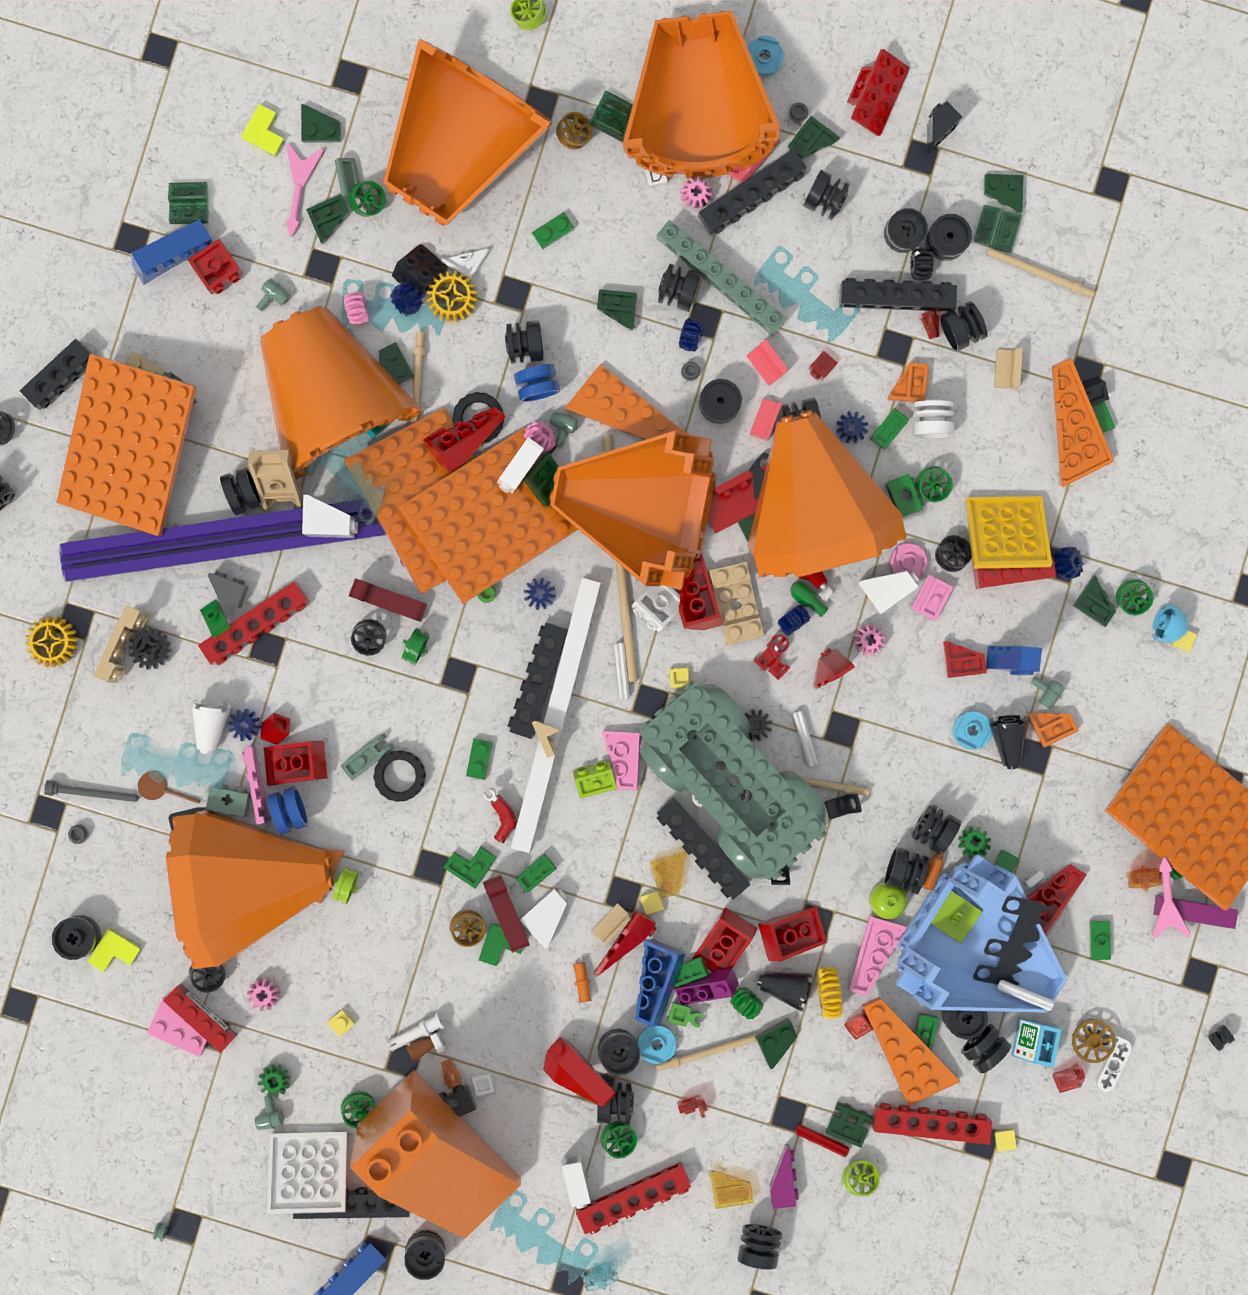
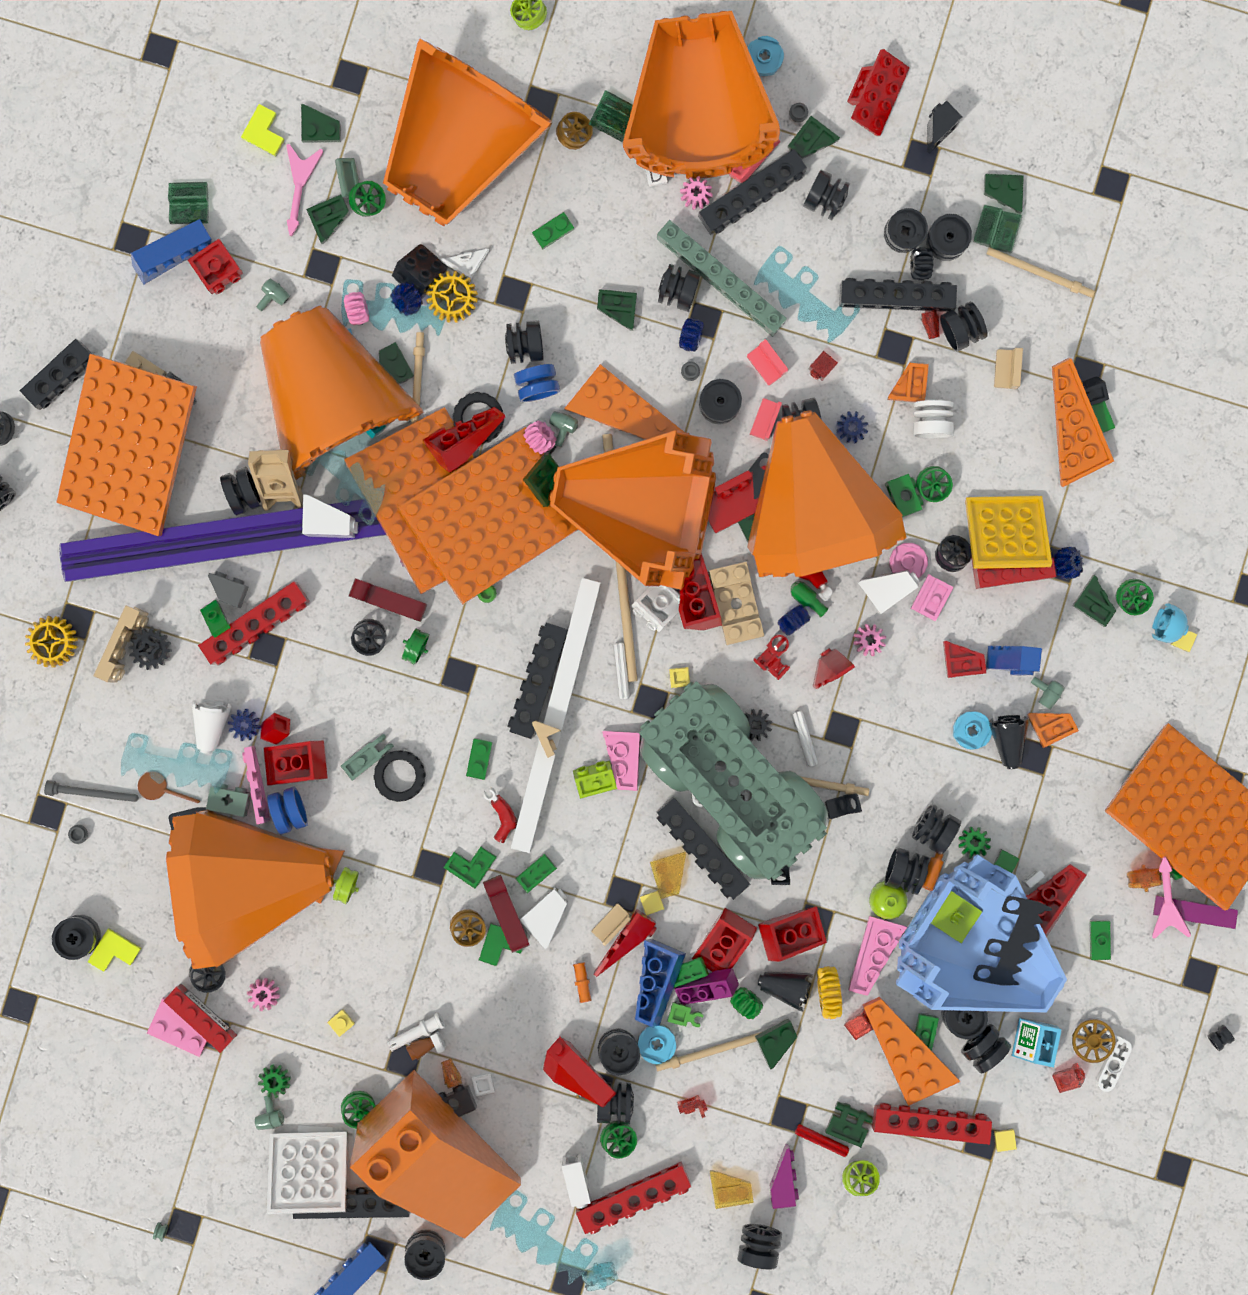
(520, 466): white slope -> none
(545, 596): clear blue gear -> none
(889, 428): green plate -> none
(1025, 995): white axle -> none

